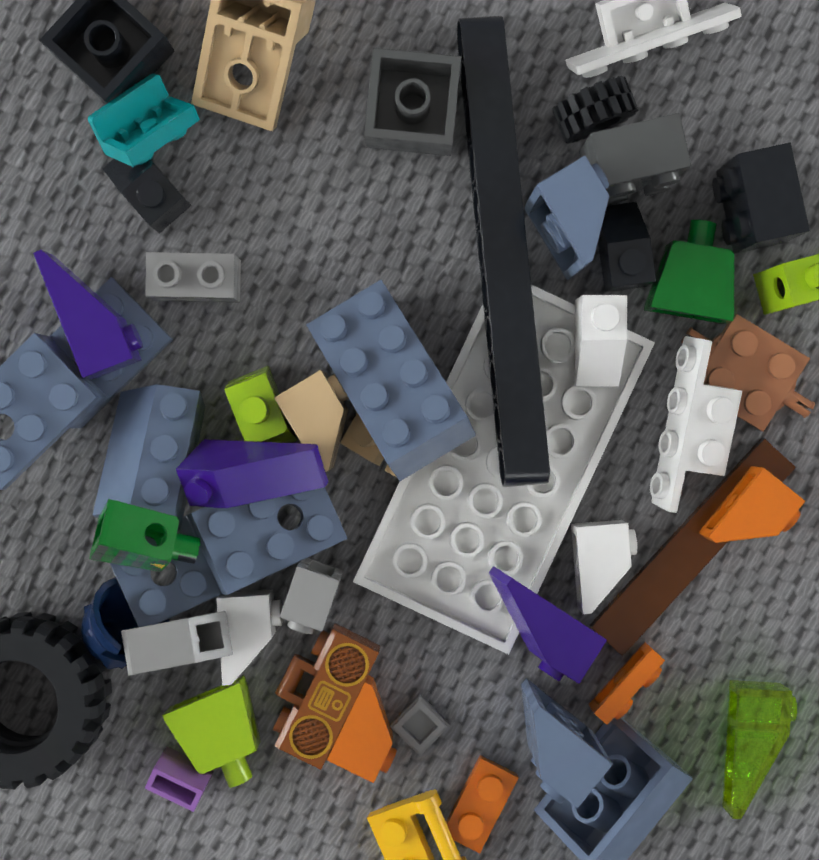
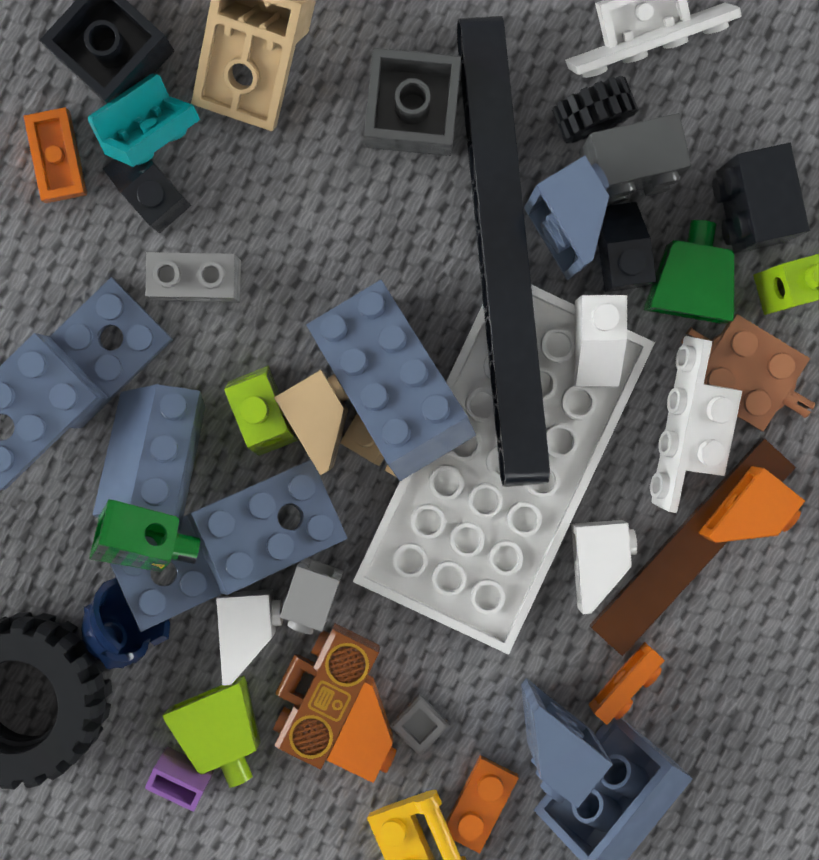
(55, 155): none -> orange plate
(94, 330): dark purple slope -> none
(176, 643): light grey slope -> none
(249, 472): dark purple slope -> none
(549, 632): dark purple slope -> none
(755, 735): clear neon green slope -> none

